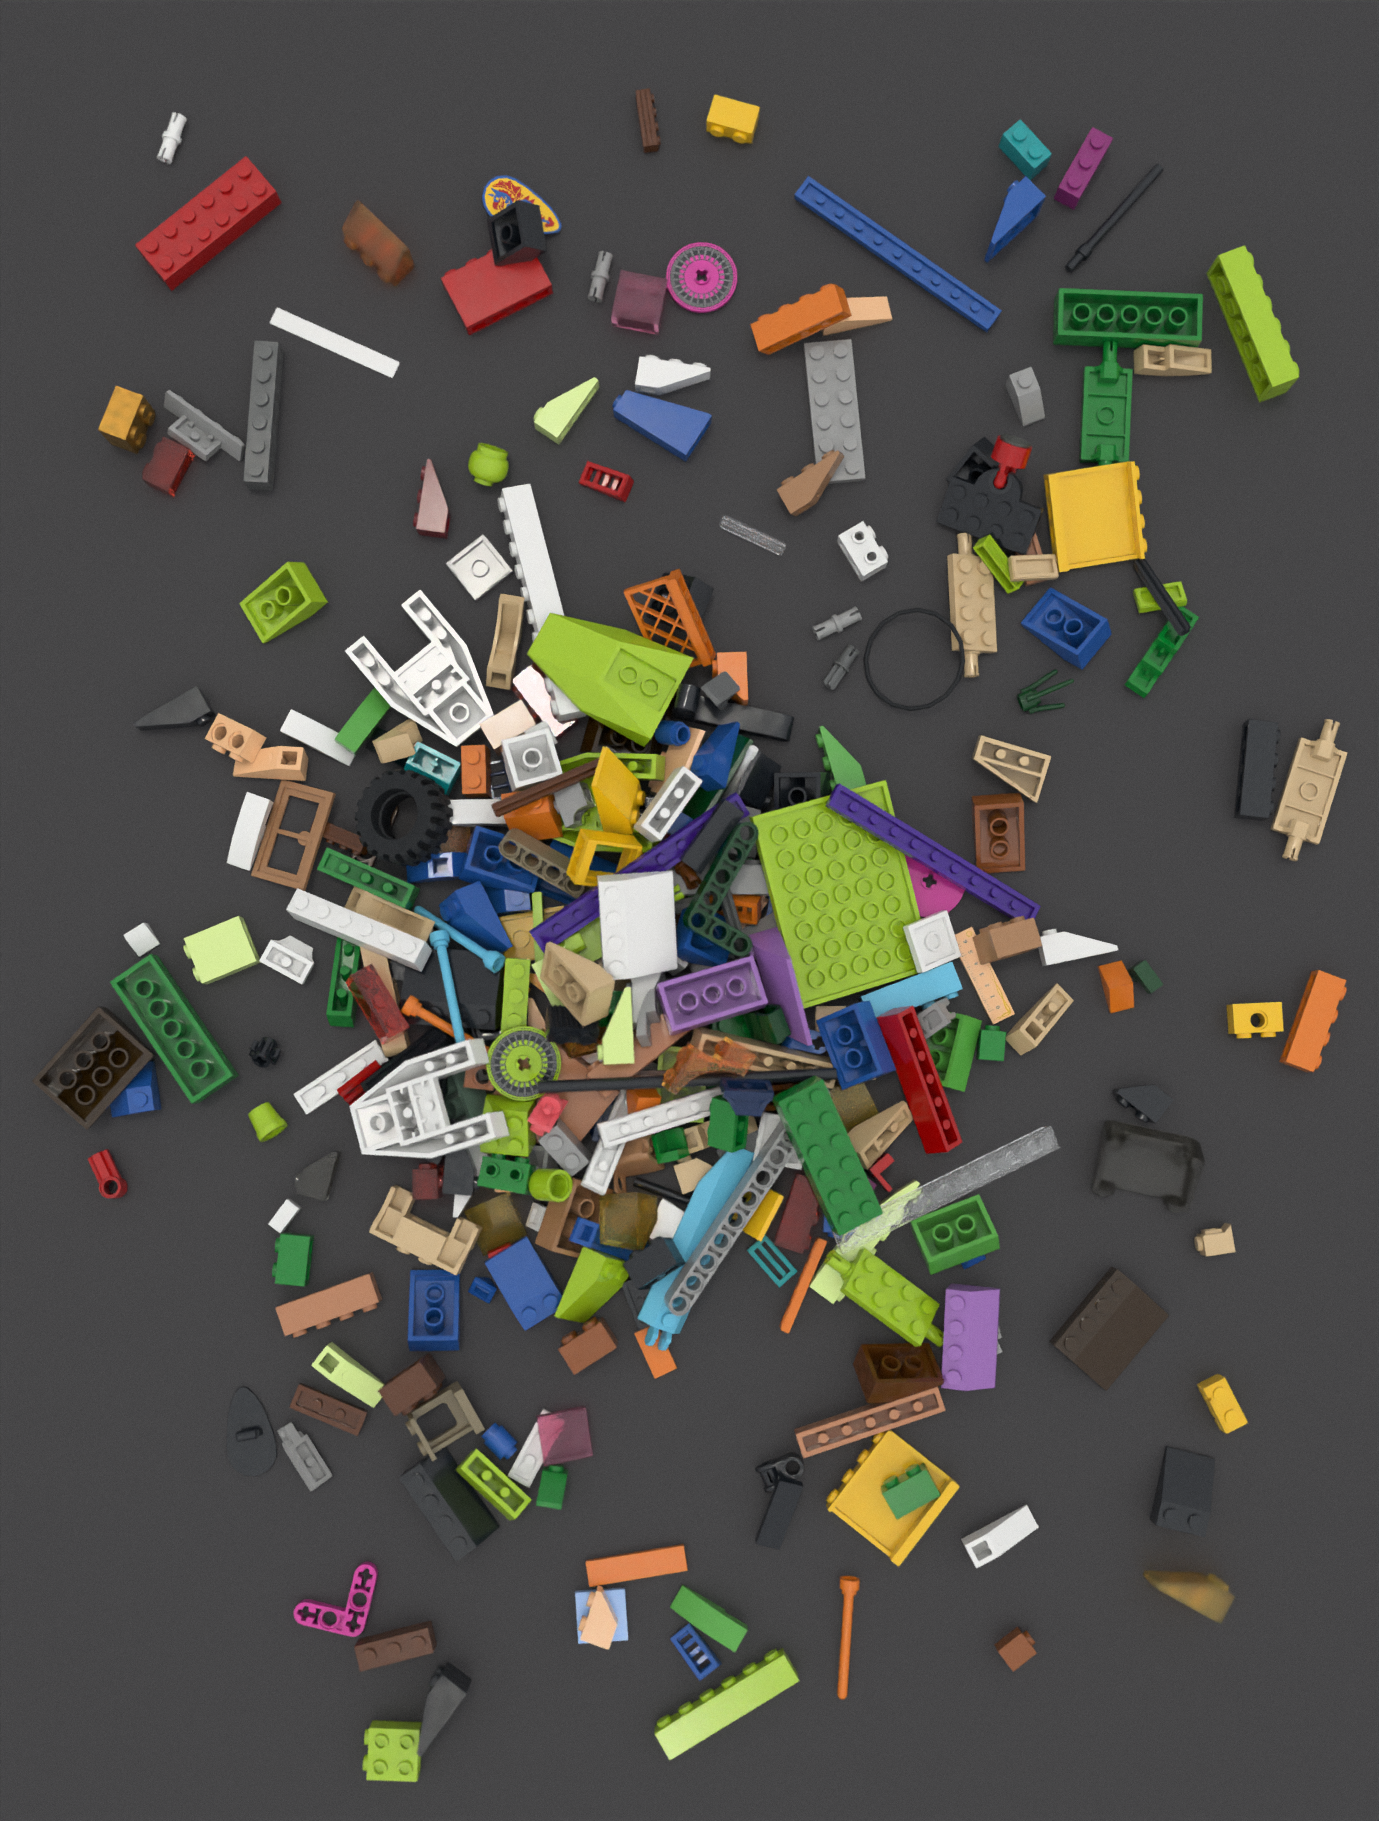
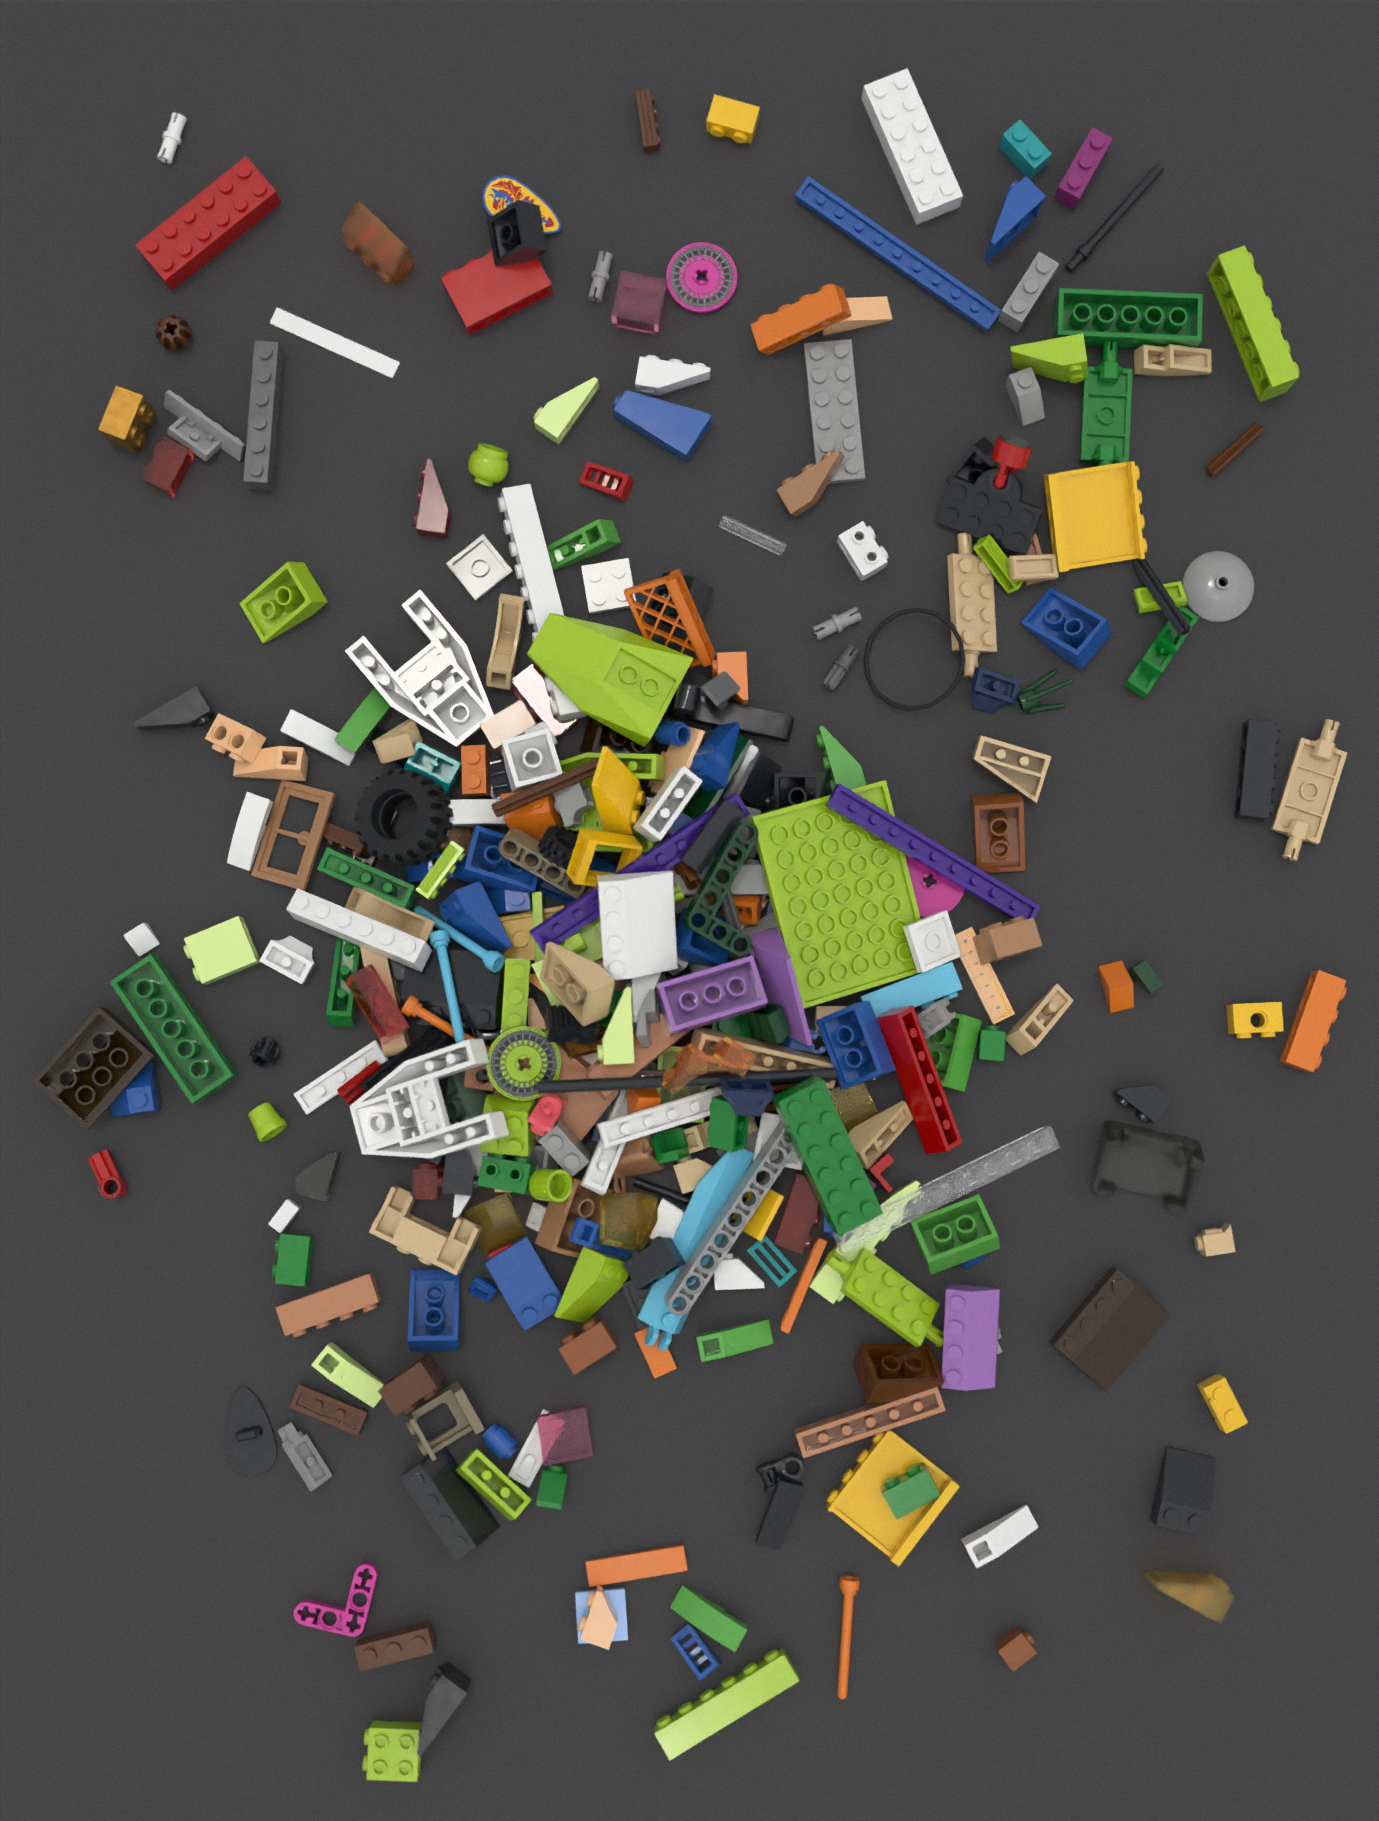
(171, 325): none -> reddish brown piece
(442, 868): none -> lime piece
(558, 845): none -> black tyre
(583, 543): none -> bright green slope
(606, 585): none -> white plate
(734, 1340): none -> bright green slope
(735, 1274): none -> white slope
(911, 146): none -> white brick
(993, 690): none -> dark blue slope
(1028, 292): none -> light grey brick
(1054, 358): none -> lime slope
(1068, 946): white slope -> none
(1207, 597): none -> light grey dish
(1234, 449): none -> reddish brown axle

